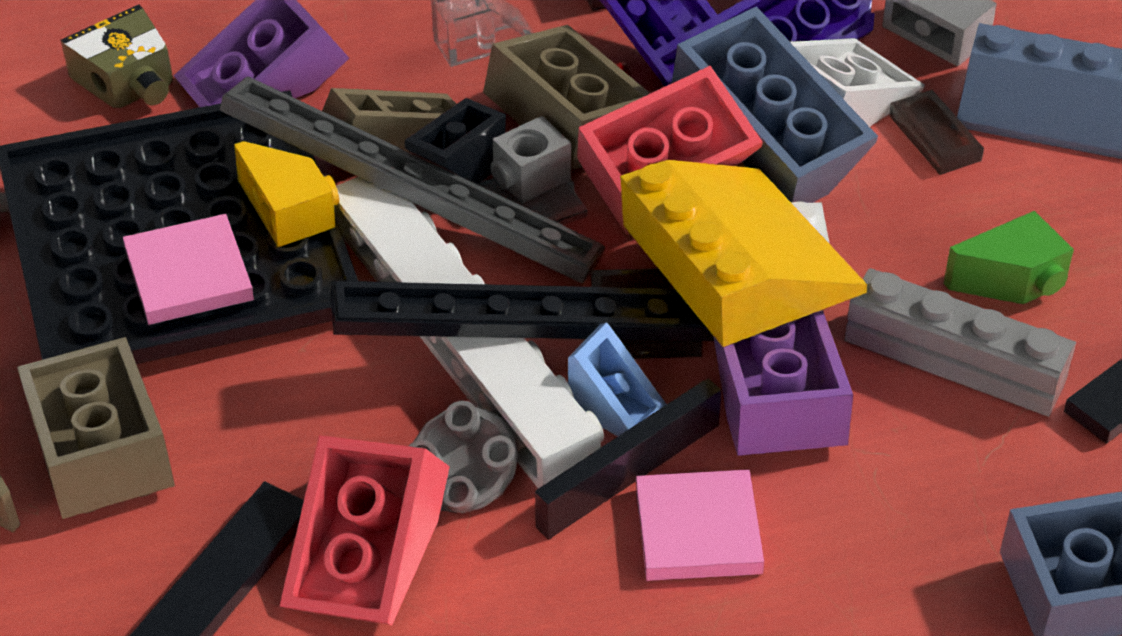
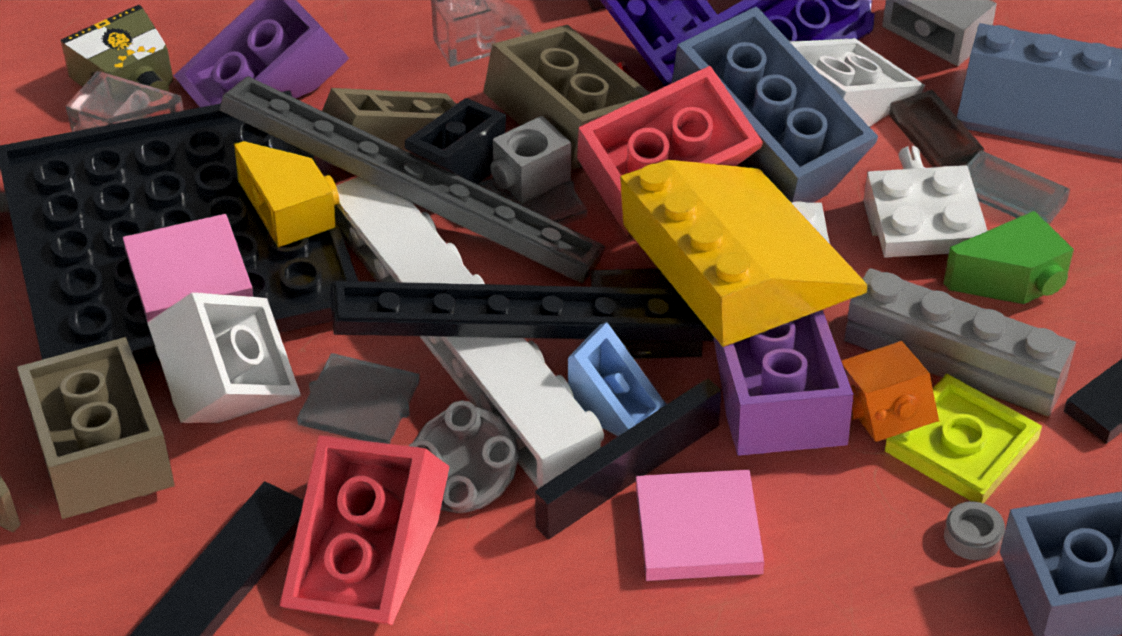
(116, 100): none -> clear slope
(222, 357): none -> white slope
(358, 399): none -> clear light blue piece
(890, 391): none -> orange head
(922, 207): none -> white plate
(970, 444): none -> neon yellow tile
(974, 530): none -> light grey tile
(1015, 188): none -> clear light blue tile

